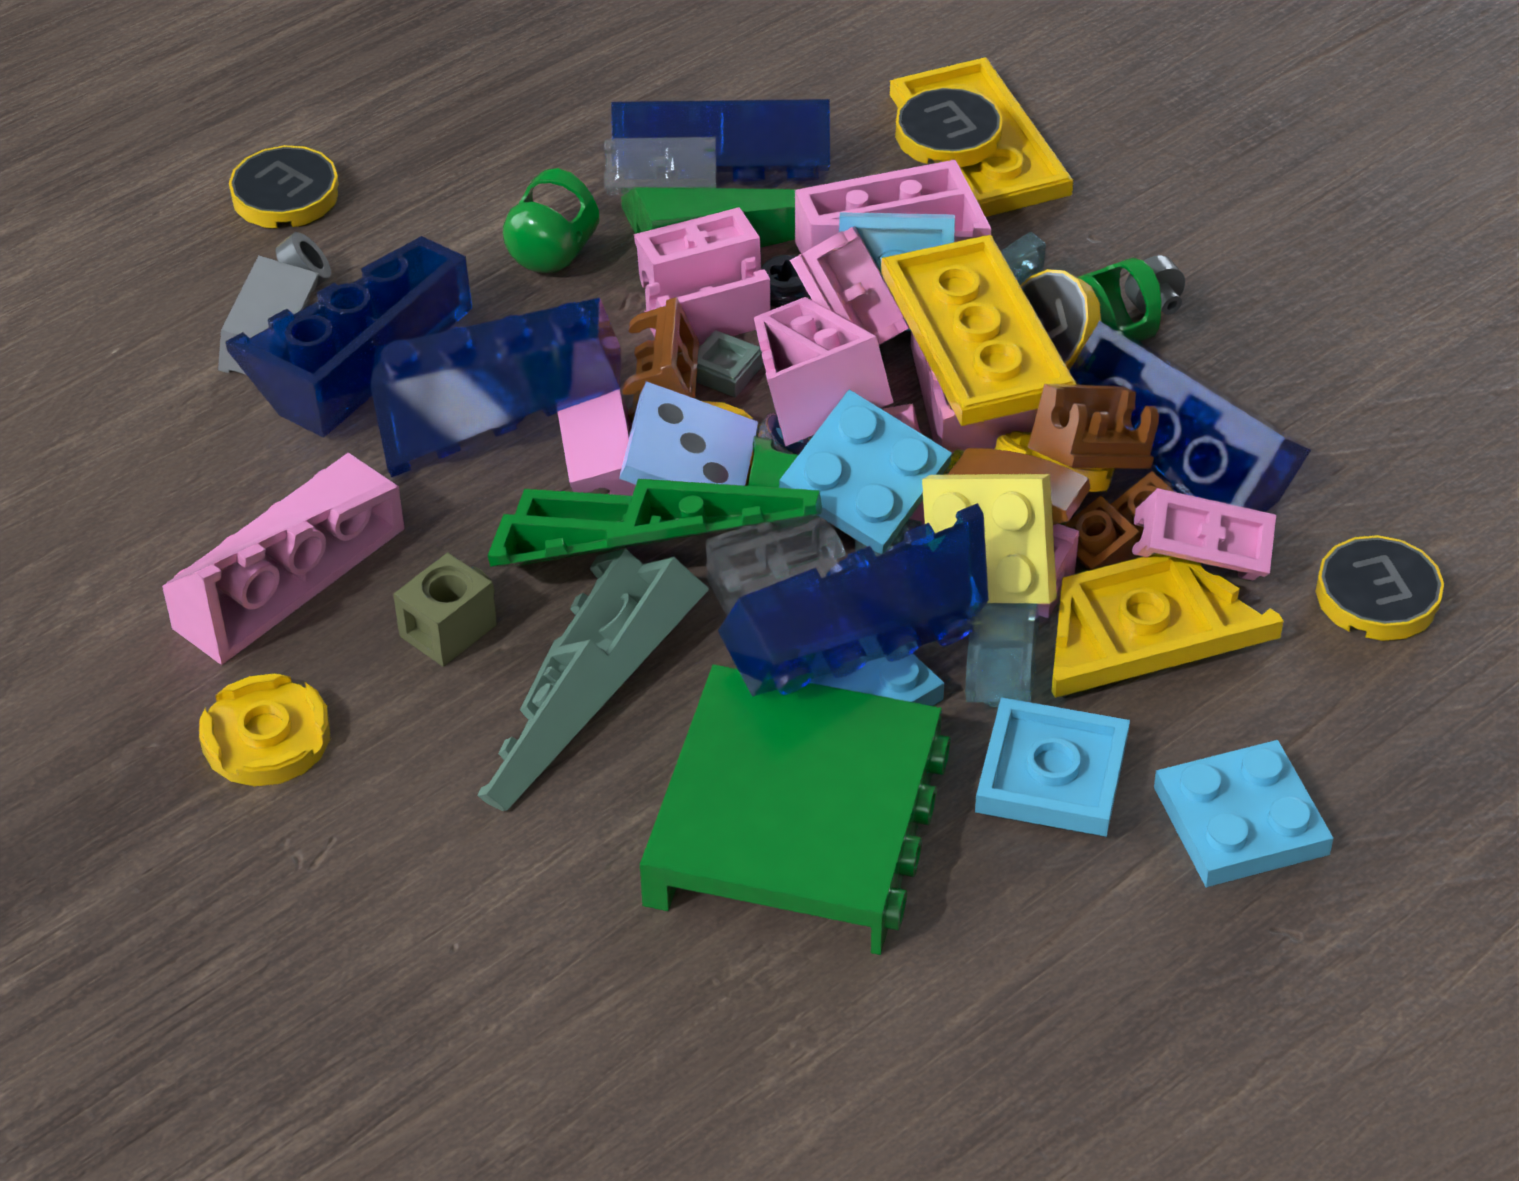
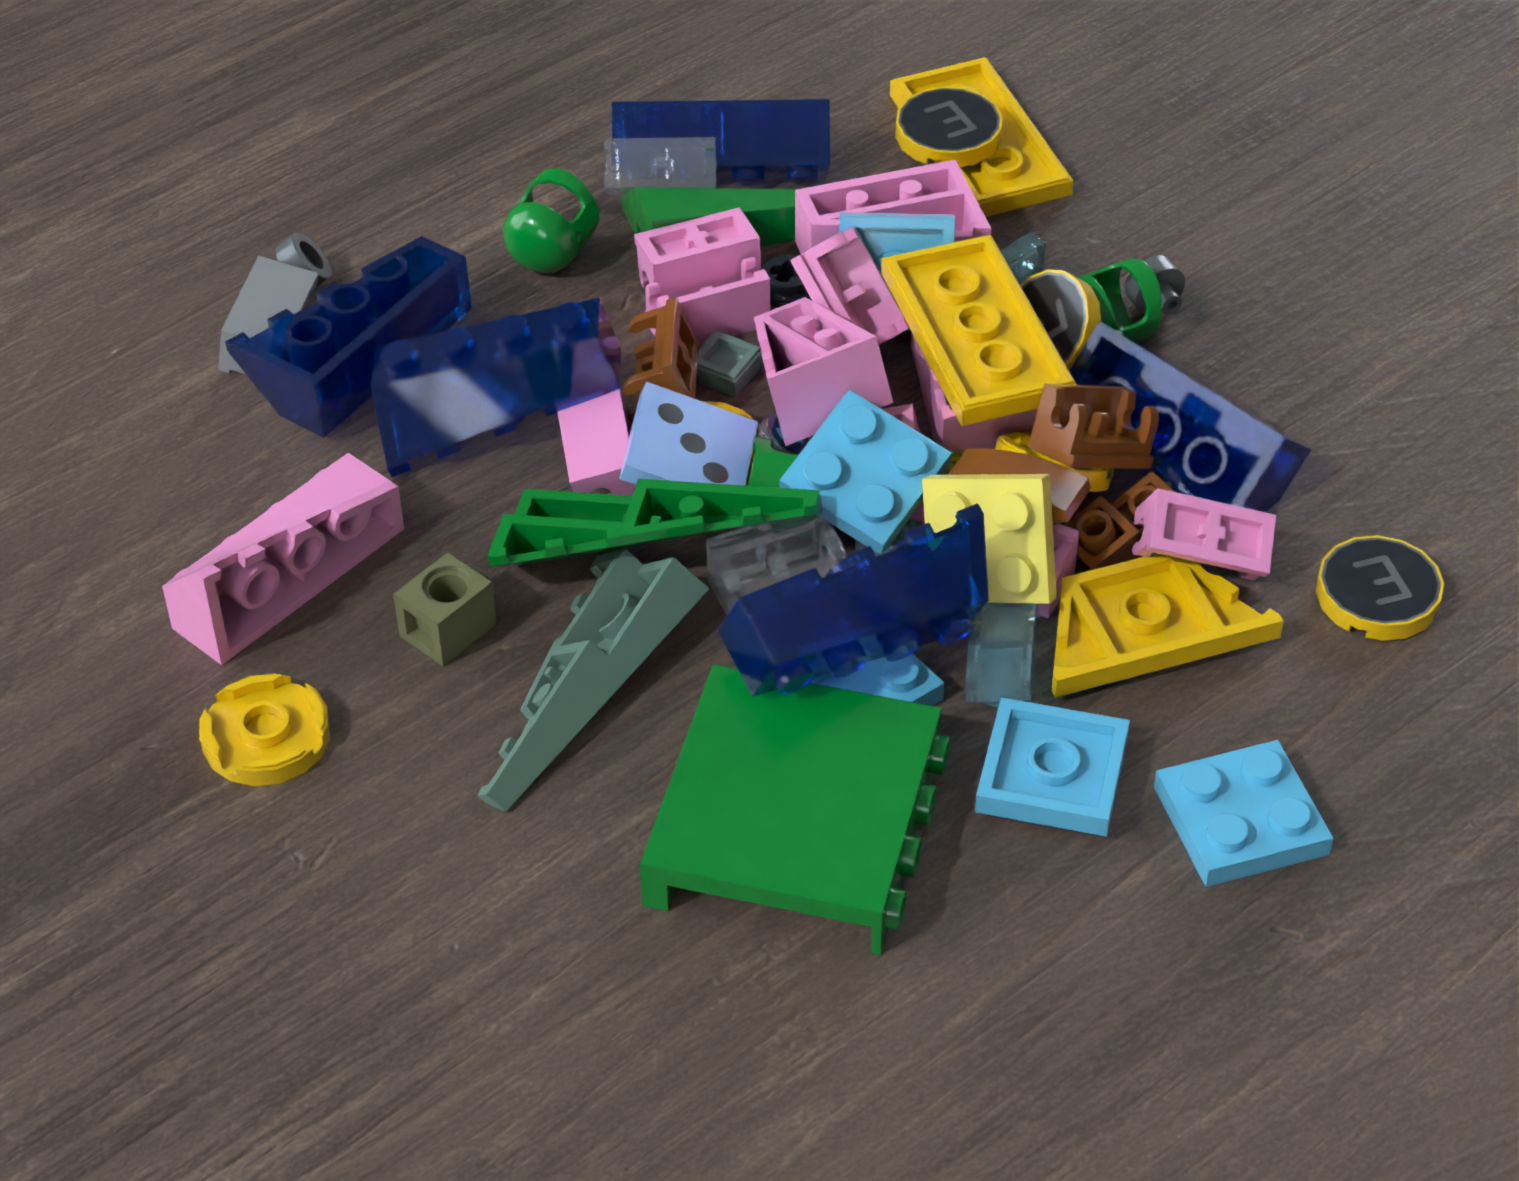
(284, 186): tile -> none

